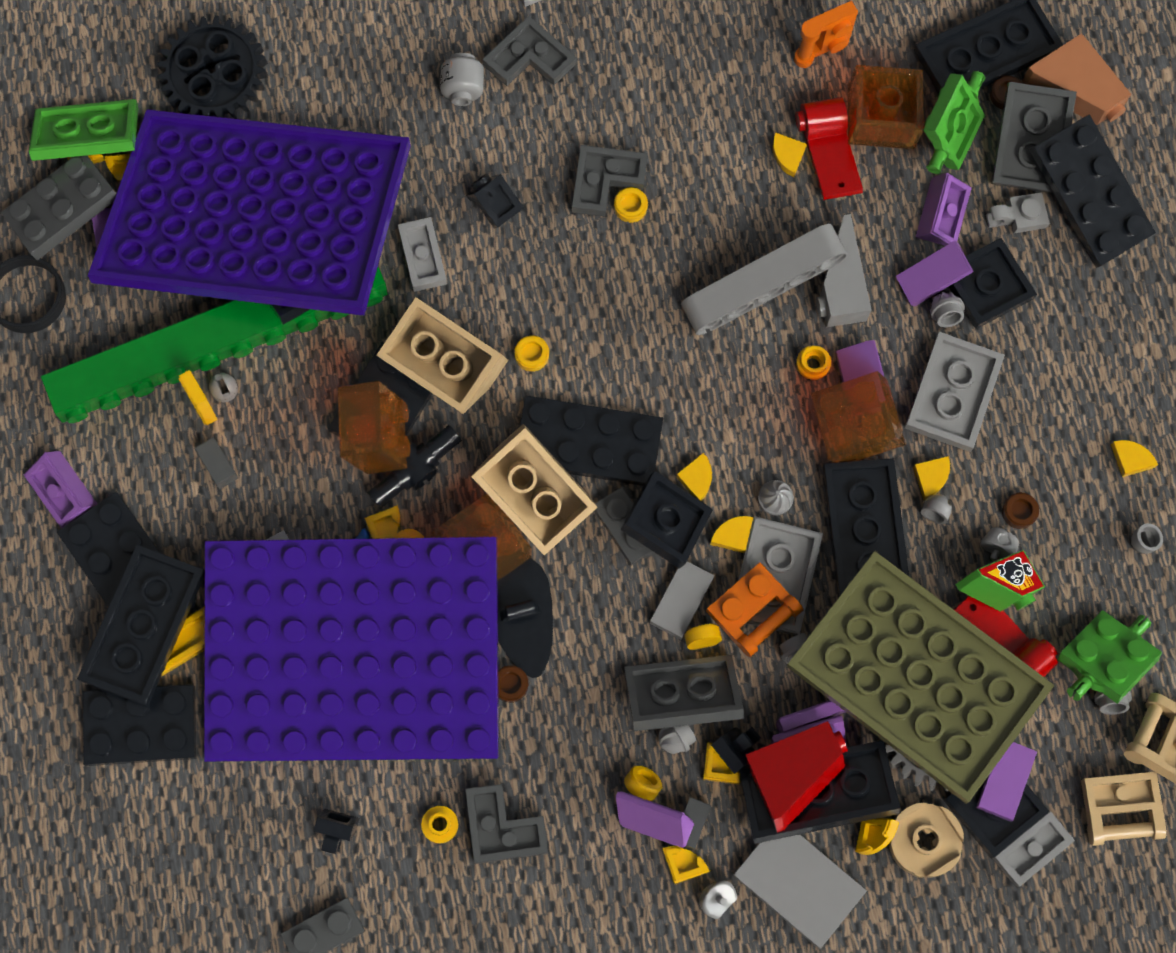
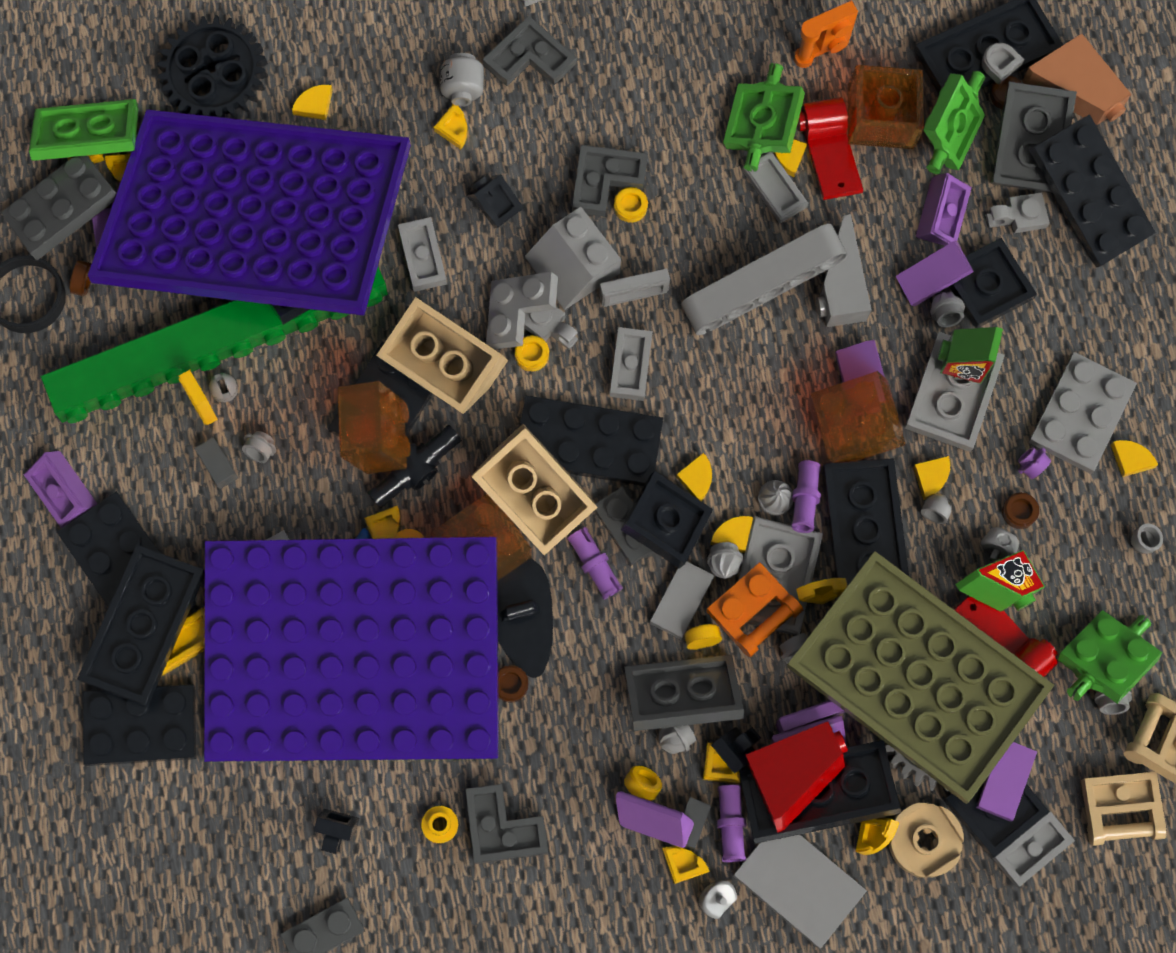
(80, 281): none -> reddish brown tile
(258, 446): none -> light grey plate
(314, 102): none -> yellow tile
(453, 126): none -> yellow tile
(511, 300): none -> light grey plate
(549, 324): none -> light grey plate
(575, 254): none -> light grey slope
(595, 563): none -> medium lavender pin
(631, 364): none -> light grey plate
(634, 287): none -> light grey tile
(724, 560): none -> light grey plate
(731, 823): none -> medium lavender pin
(764, 117): none -> bright green plate
(776, 188): none -> light grey tile
(806, 496): none -> medium lavender pin
(817, 353): yellow plate -> none
(822, 591): none -> yellow tile
(970, 353): none -> bright green slope
(1001, 61): none -> light grey tile
(1033, 462): none -> medium lavender plate
(1082, 412): none -> light grey plate

